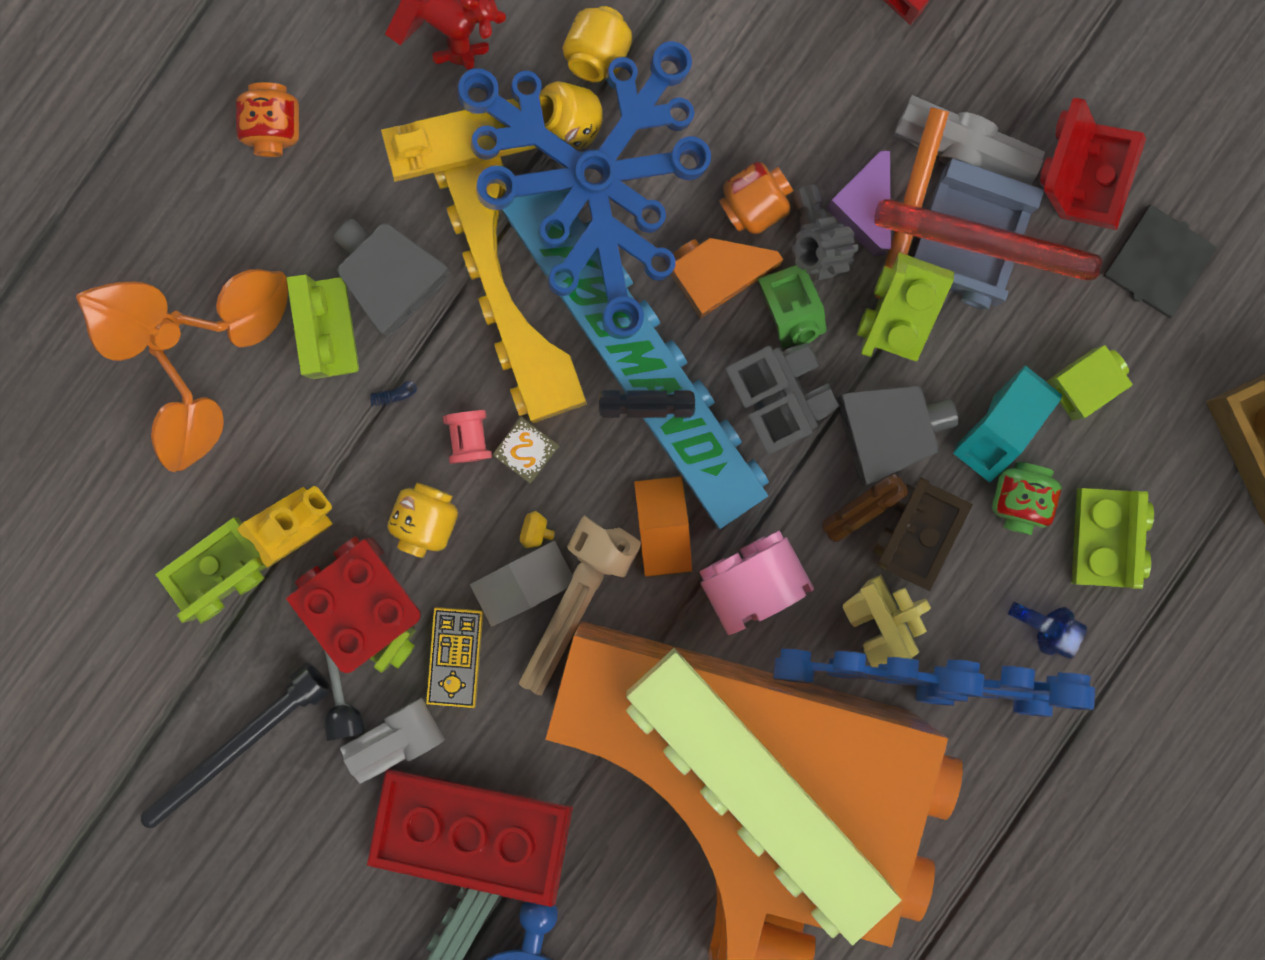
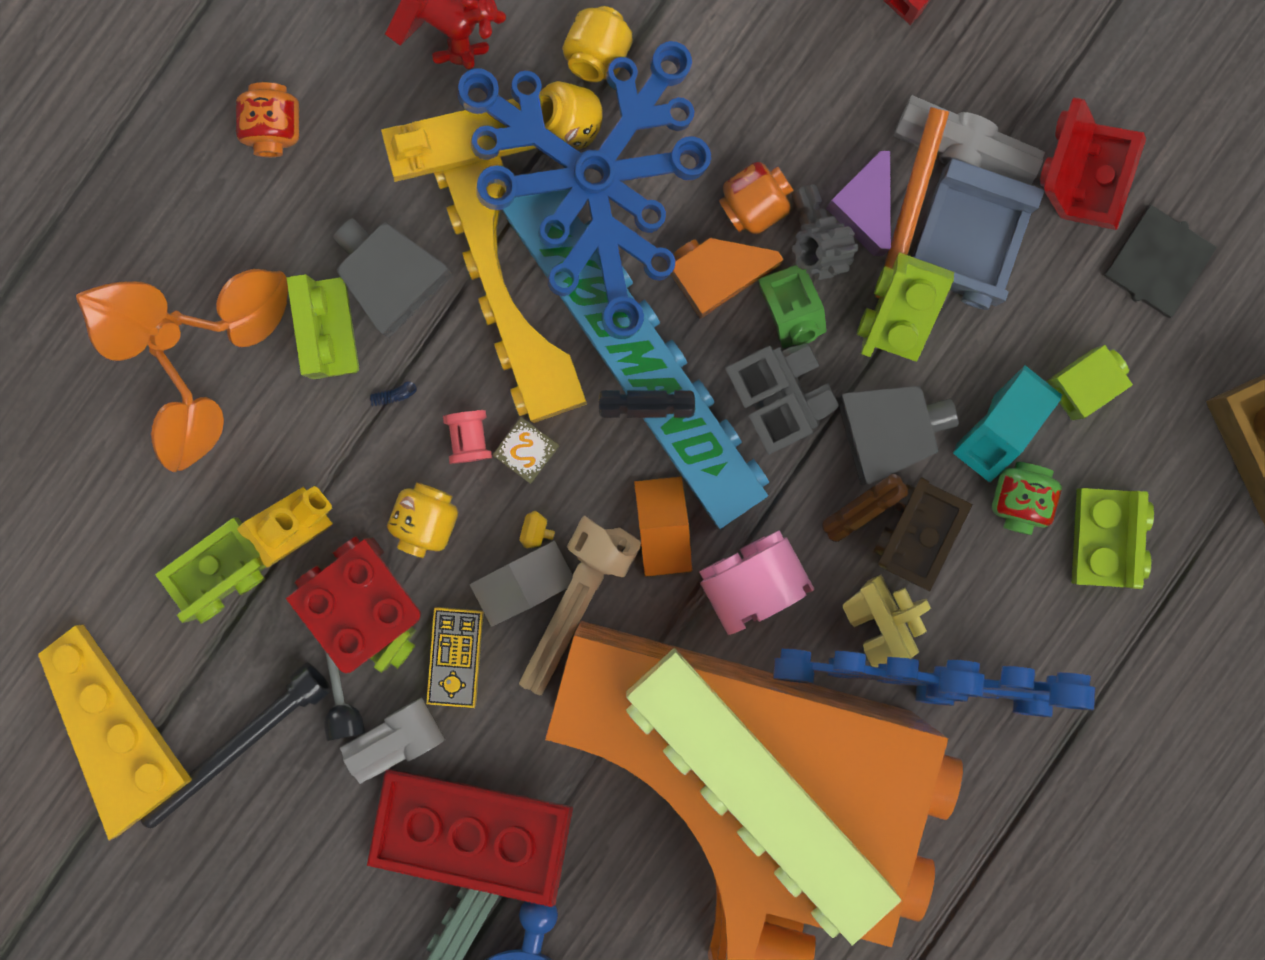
(113, 738): none -> yellow wing
(987, 240): clear red axle -> none
(1056, 631): clear blue piece -> none

